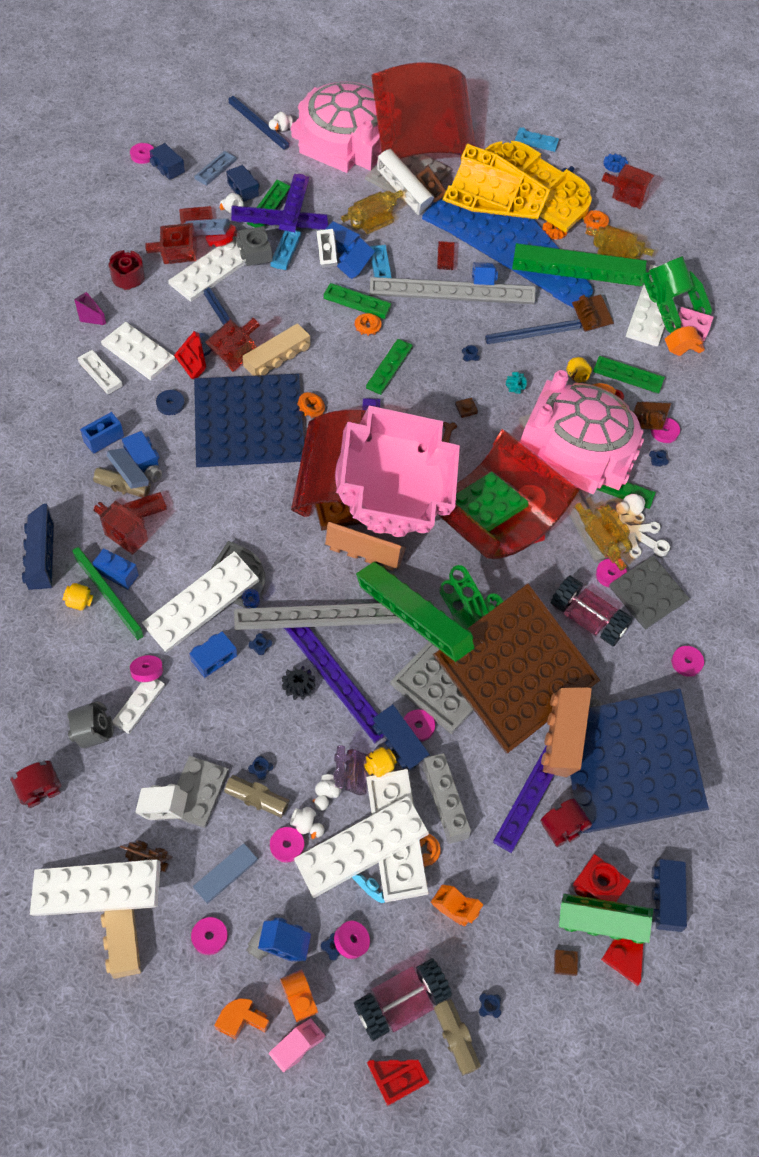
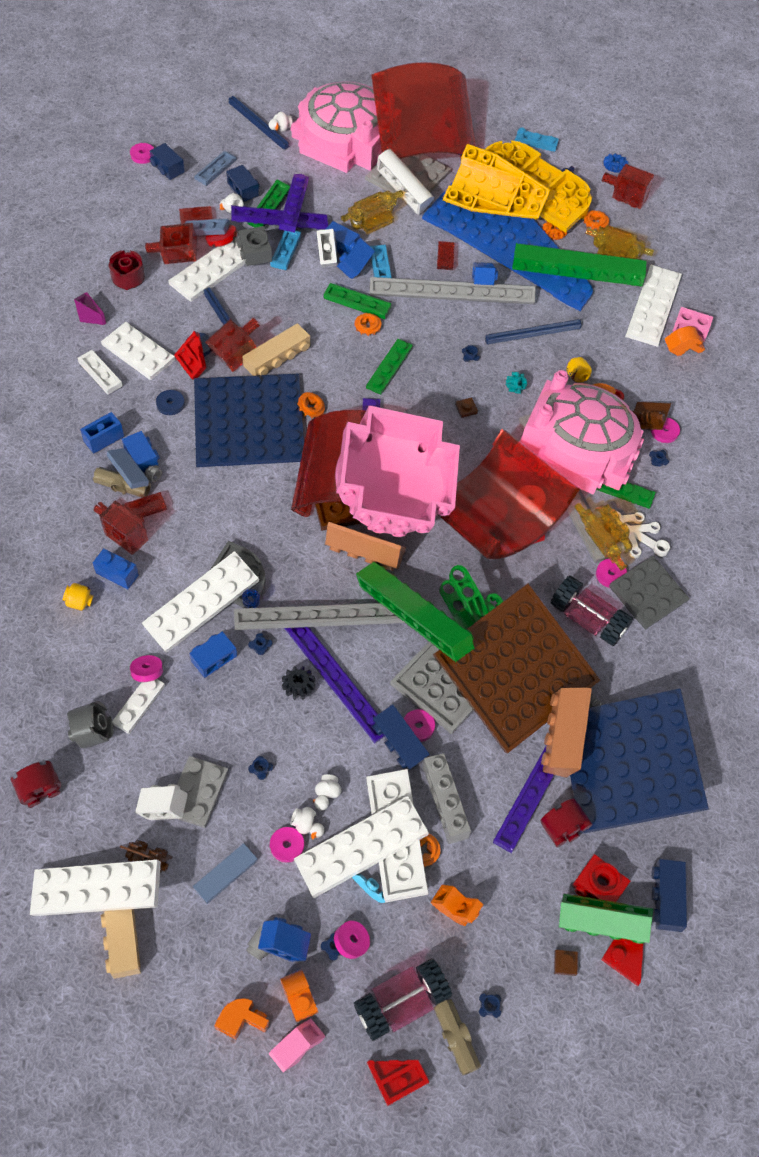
(39, 549): dark blue slope -> none
(108, 594): green tile -> none
(211, 946): dark pink piece -> none
(257, 796): dark tan piece -> none
(355, 771): clear purple plate -> none
(380, 762): yellow head -> none
(431, 182): reddish brown brick -> none
(449, 427): reddish brown piece -> none
(490, 501): green plate -> none
(592, 312): reddish brown hinge -> none
(628, 374): green plate -> none
(631, 504): white animal -> none
(672, 280): green piece -> none
(687, 669): dark pink piece -> none

